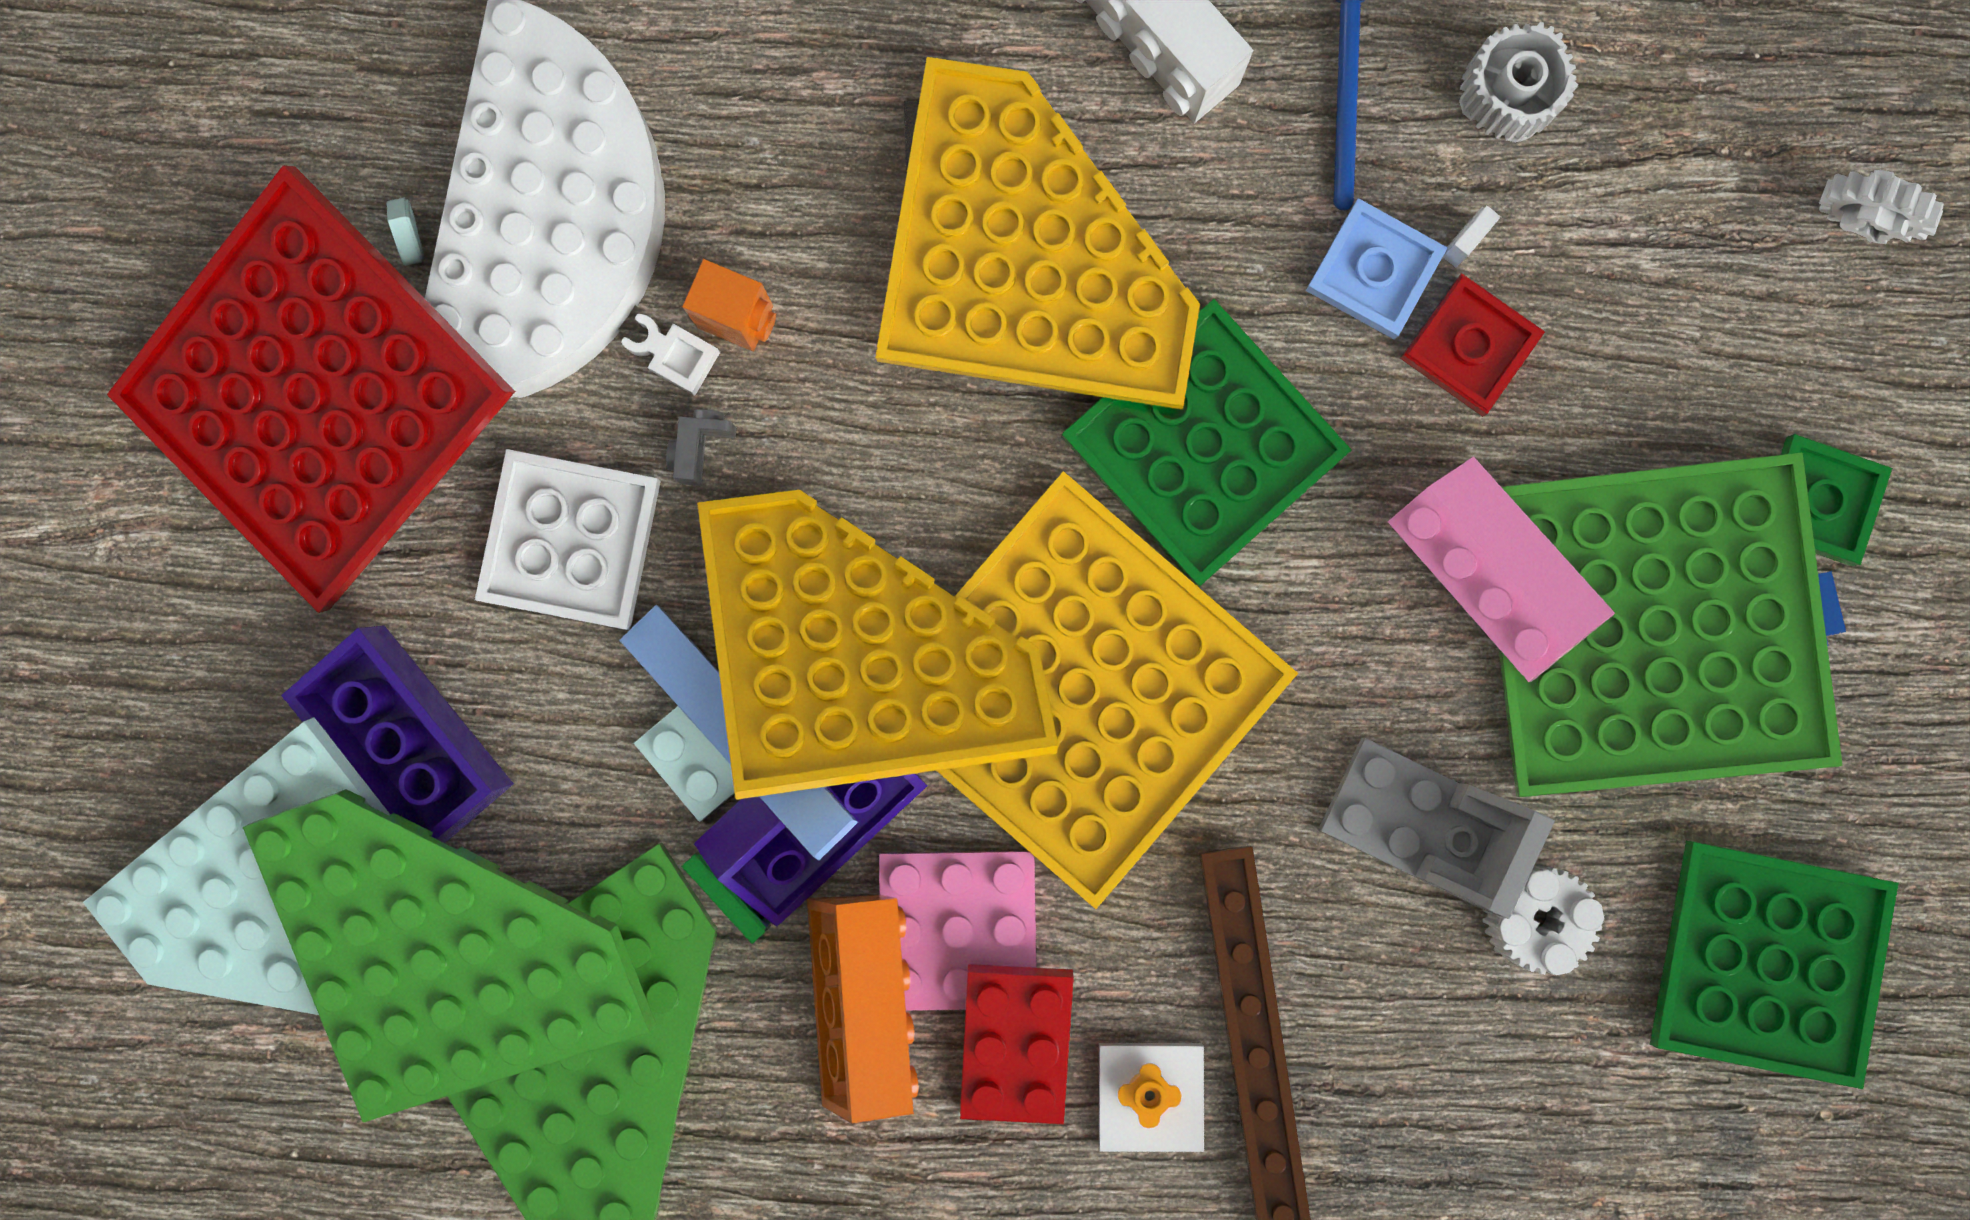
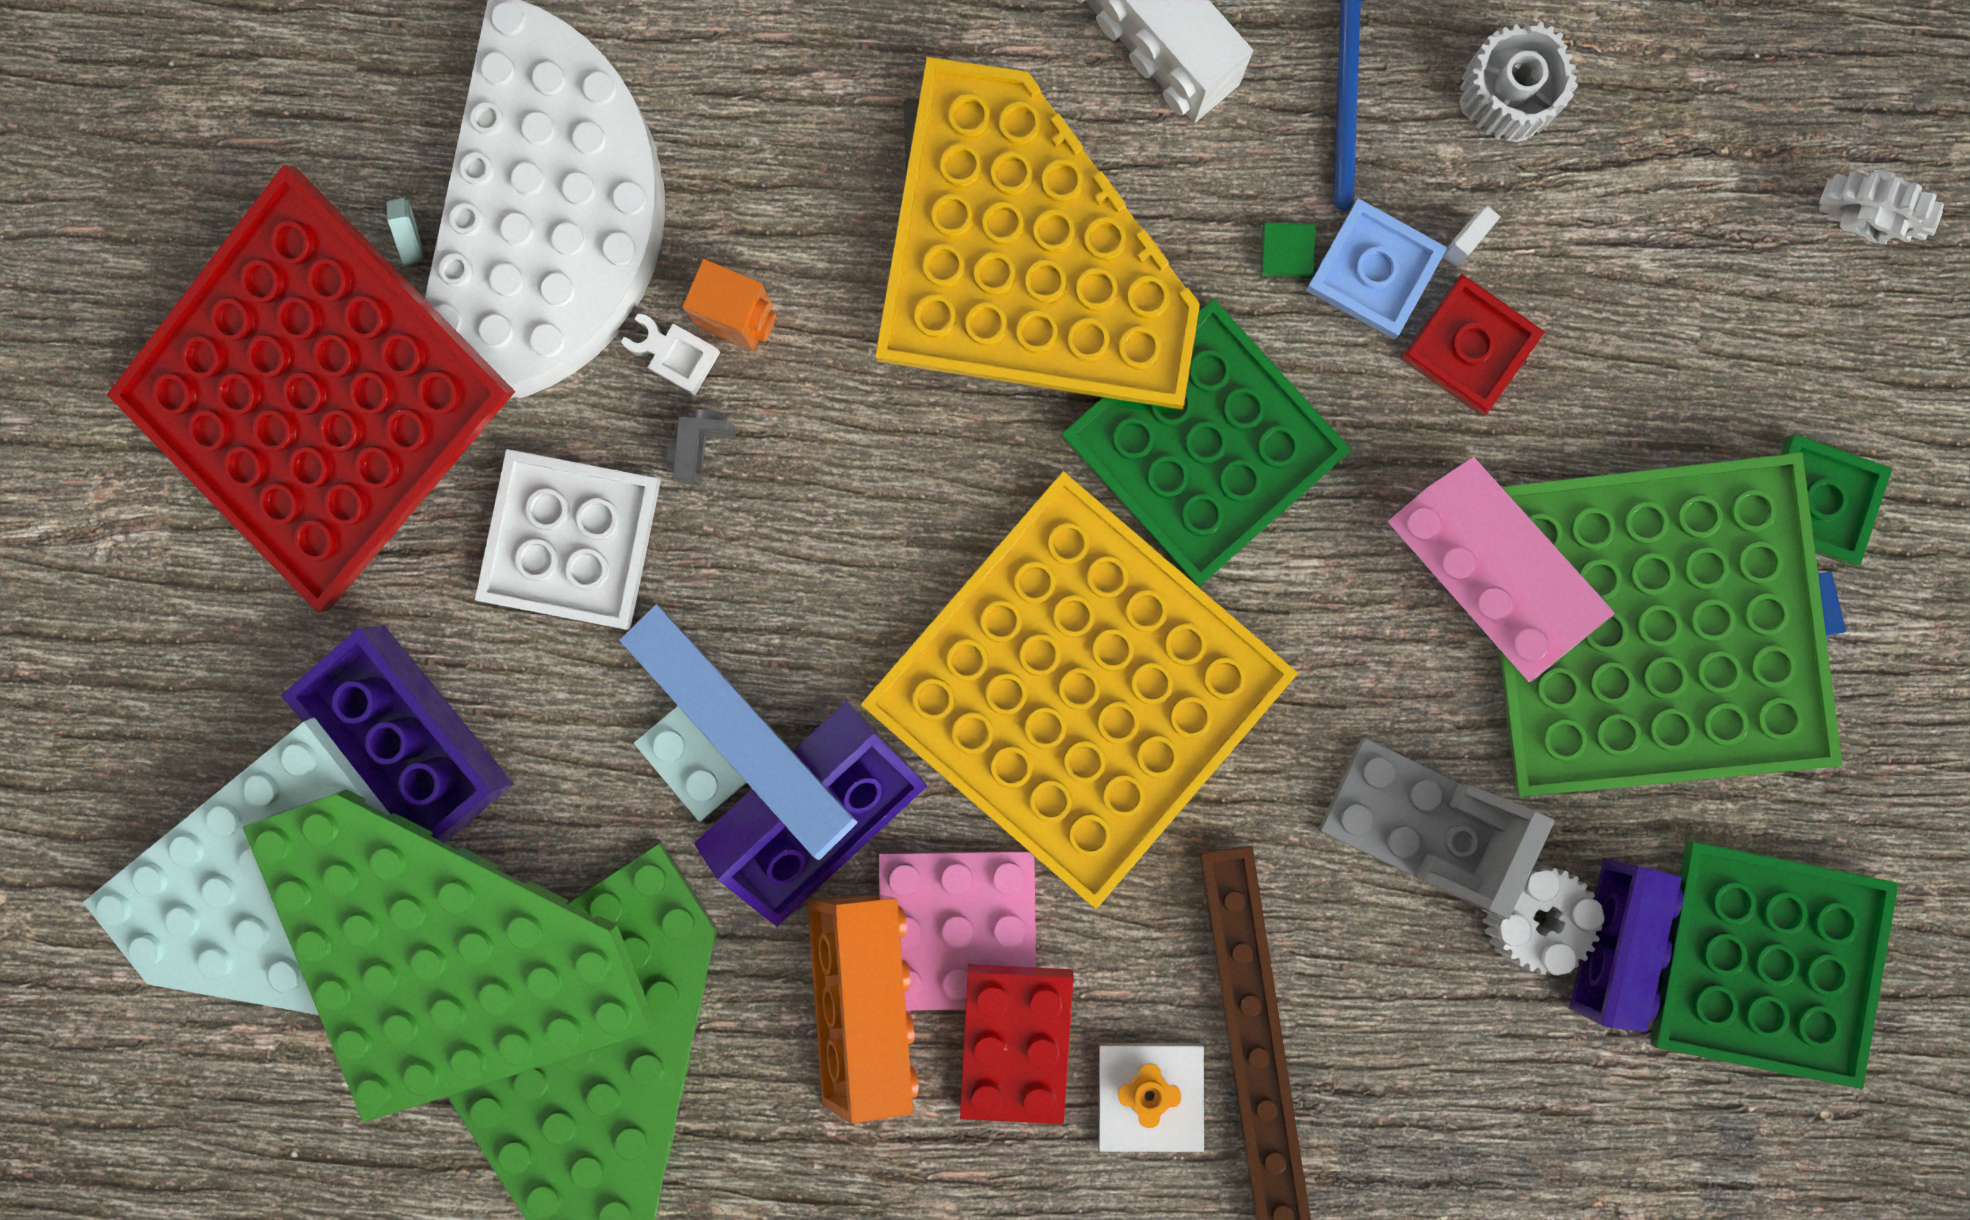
(741, 914): green tile -> none
(854, 658): yellow plate -> none
(1288, 250): none -> green tile
(1623, 971): none -> dark purple slope

